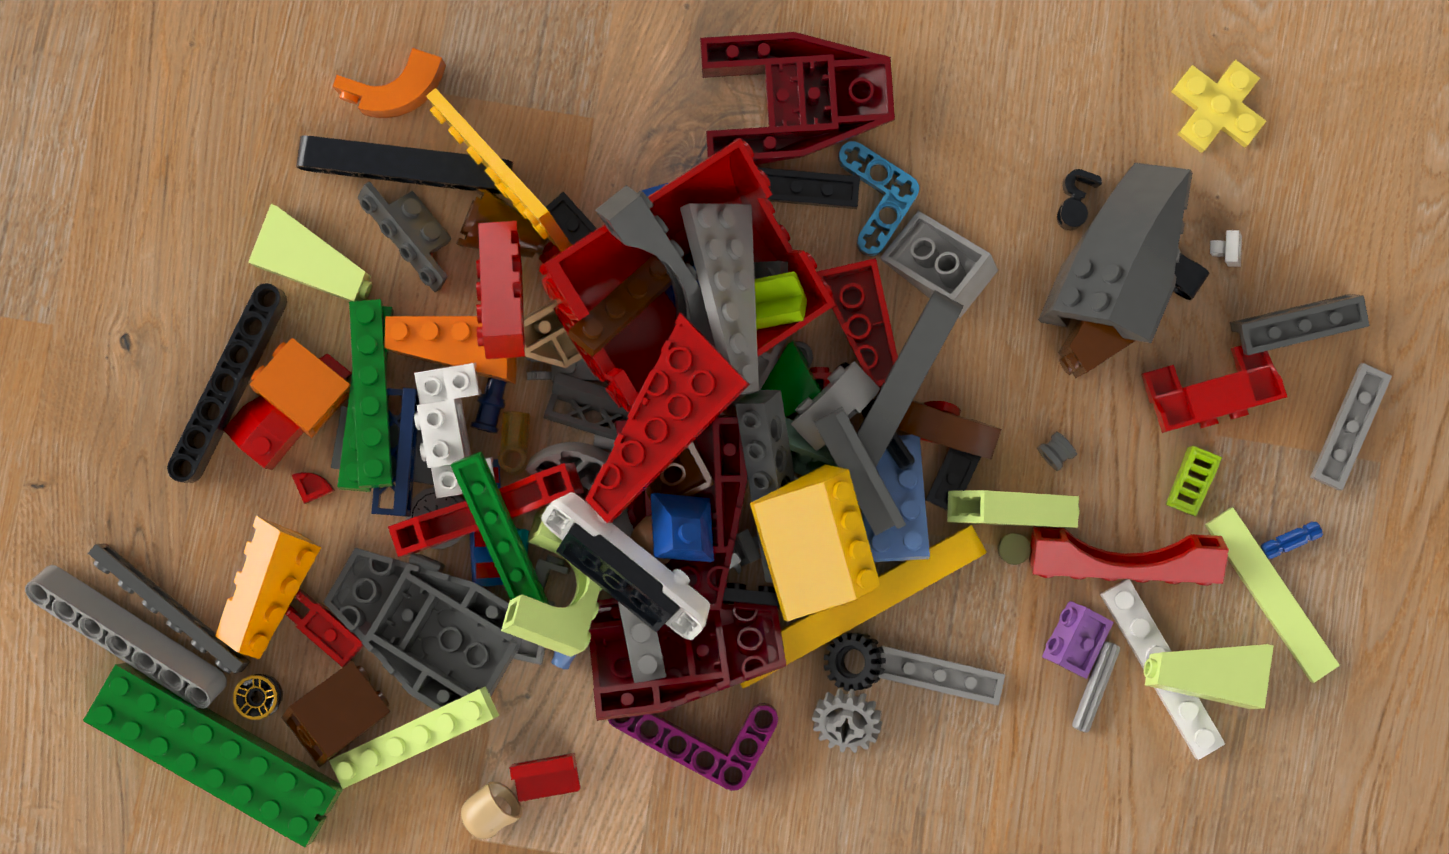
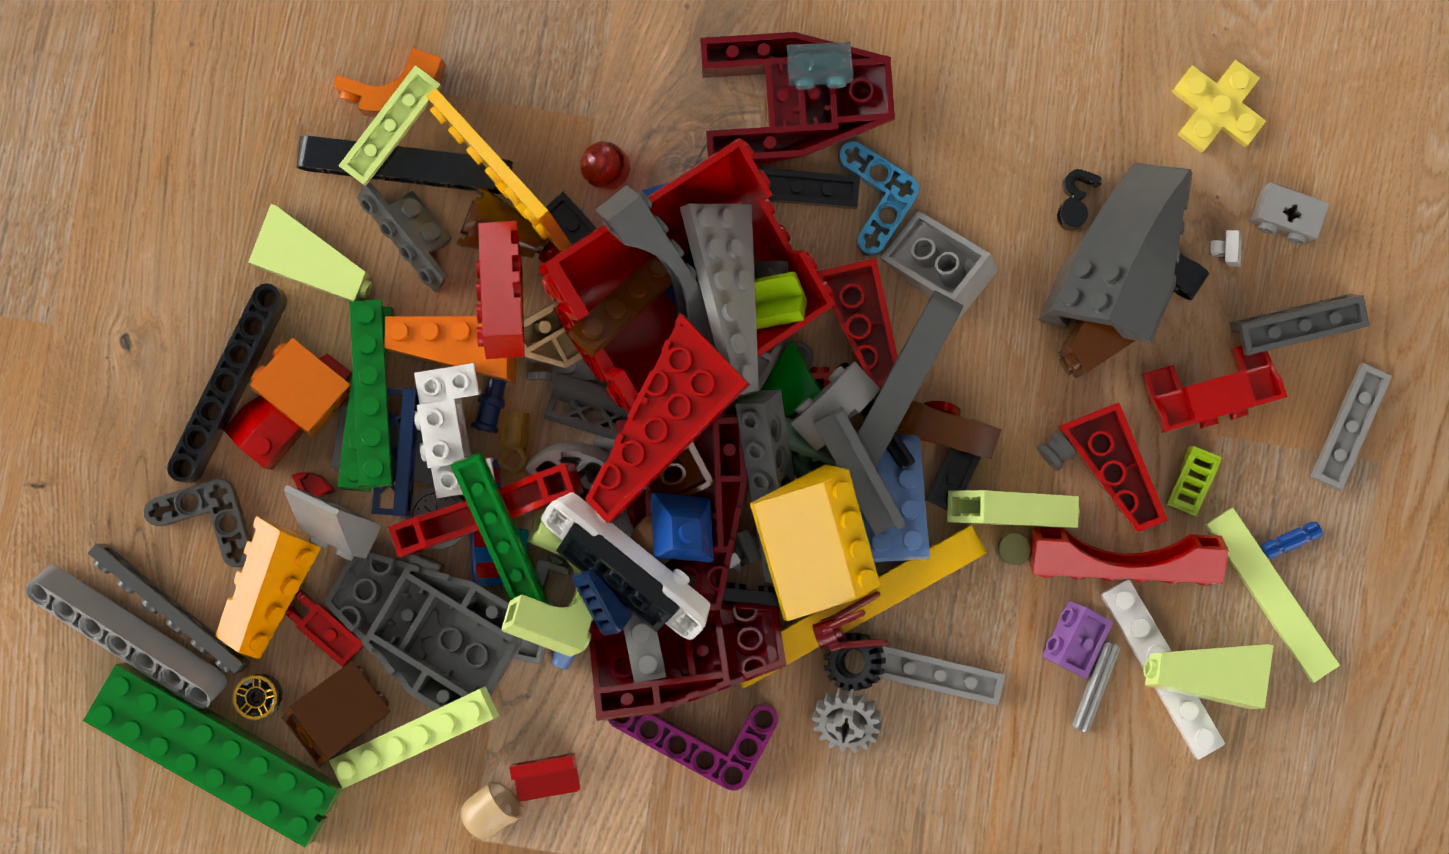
(206, 504): none -> dark grey beam
(332, 524): none -> light grey slope
(389, 126): none -> yellowish green plate
(603, 604): none -> dark blue slope
(605, 165): none -> clear red hair
(819, 65): none -> clear light blue bracket
(830, 628): none -> dark red plant
(1113, 458): none -> red wedge
(1305, 211): none -> light grey brick

